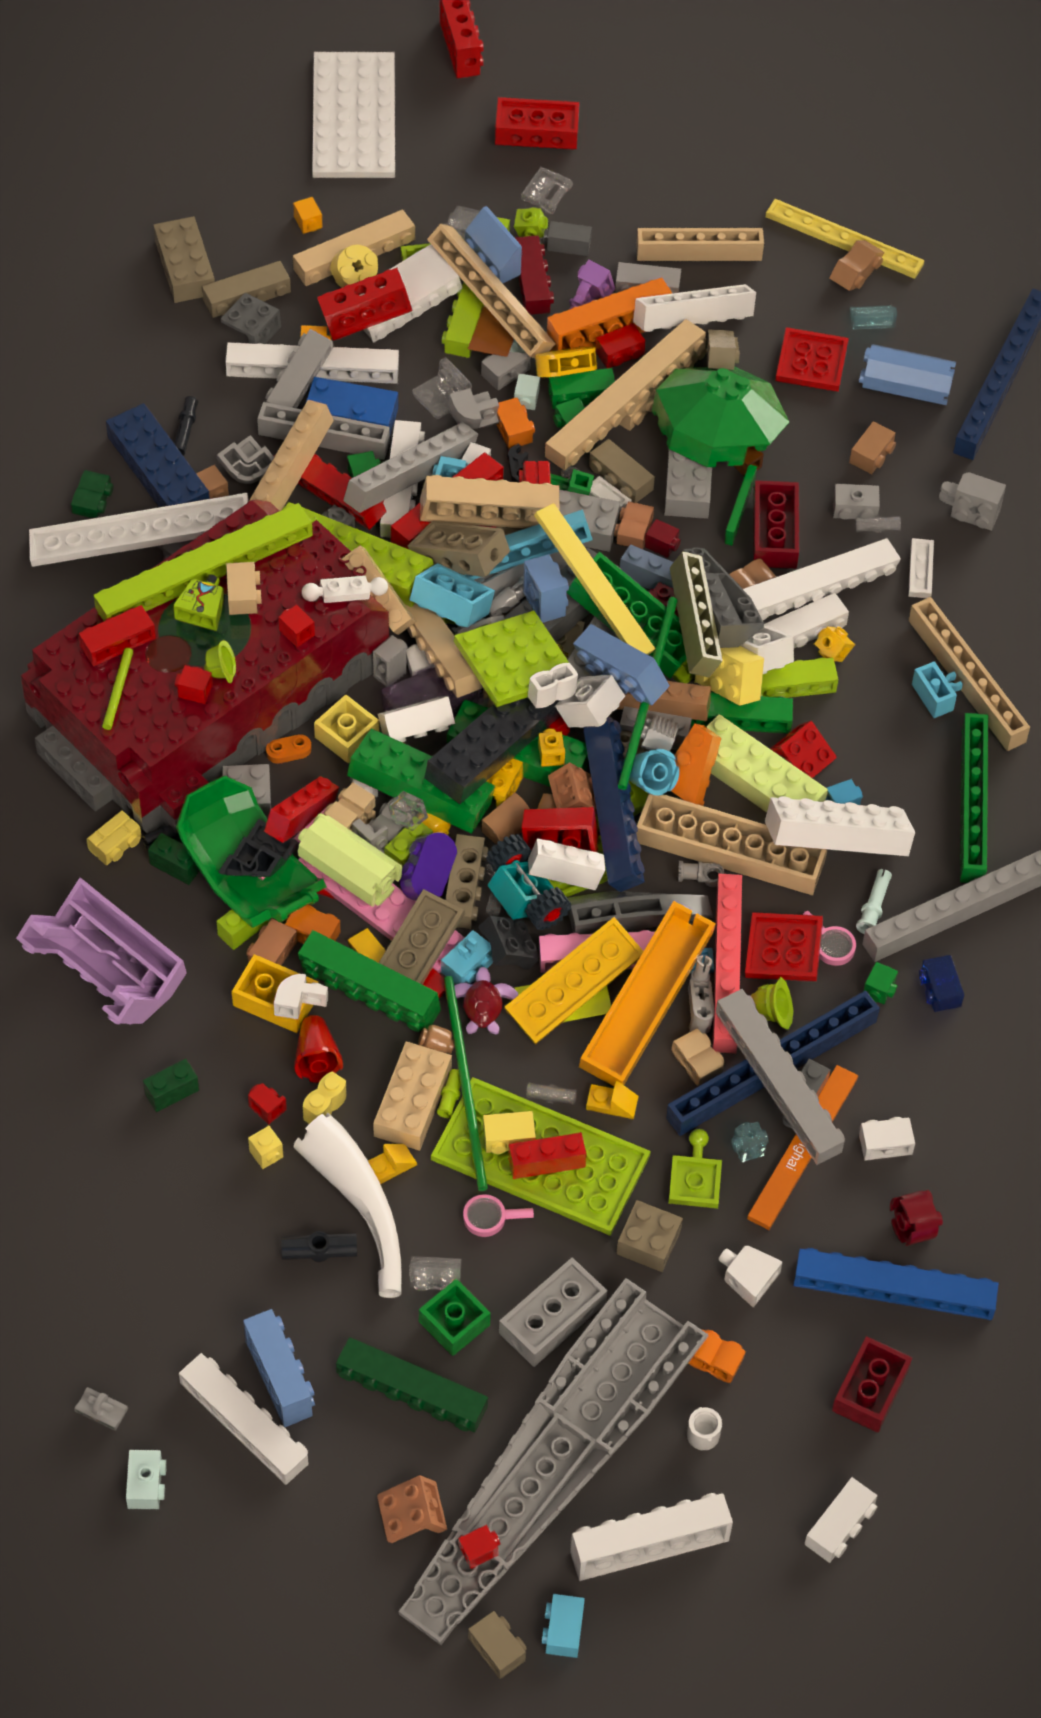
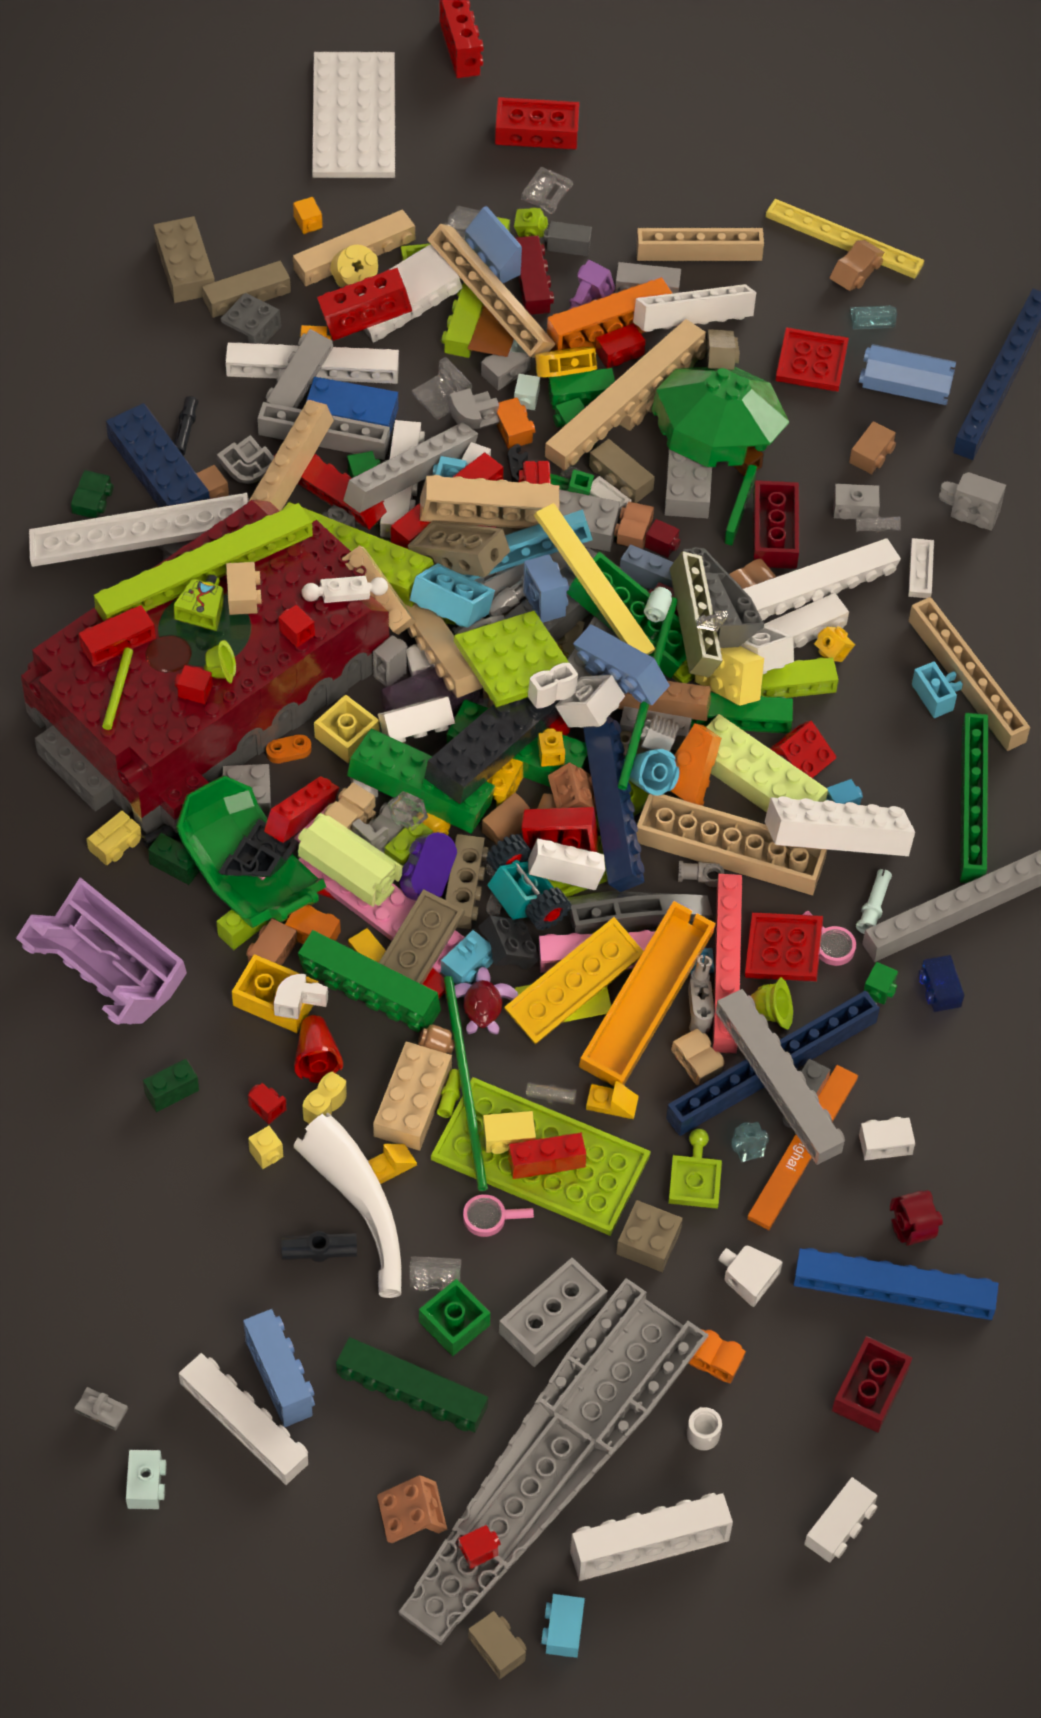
(658, 604): none -> light aqua brick
(712, 622): none -> clear tile

